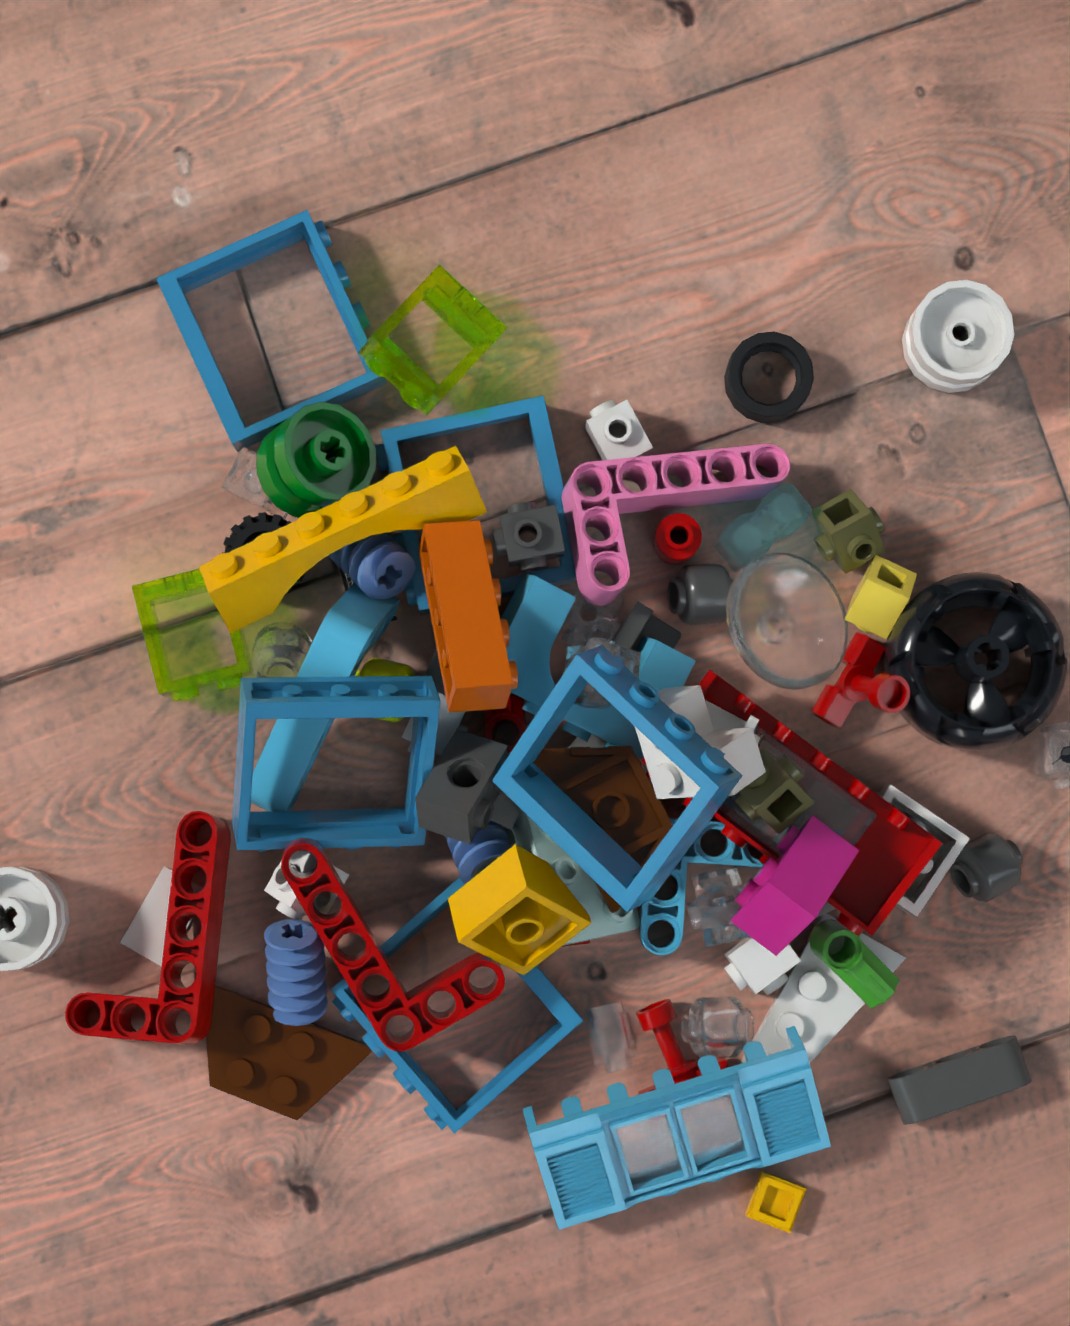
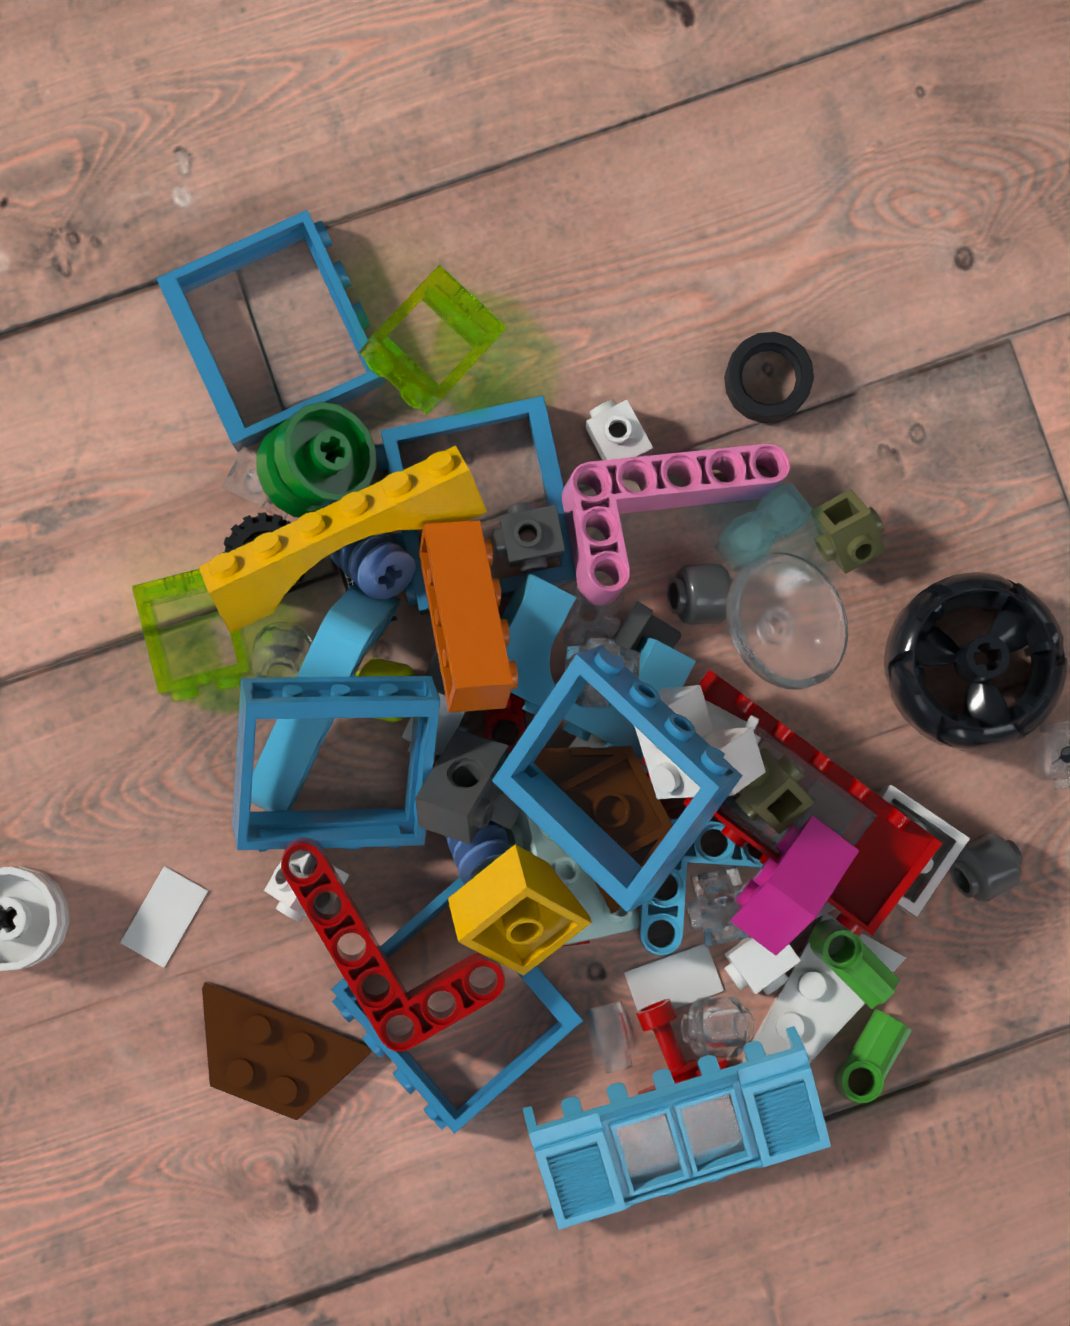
(177, 951): red beam -> none
(295, 972): medium blue piece -> none
(668, 550): red brick -> none
(675, 977): none -> white sticker
(775, 1201): yellow tile -> none
(859, 683): red bar -> none
(875, 1053): none -> bright green piece
(880, 597): light yellow brick -> none
(959, 1080): dark grey beam -> none
(984, 333): white wheel -> none

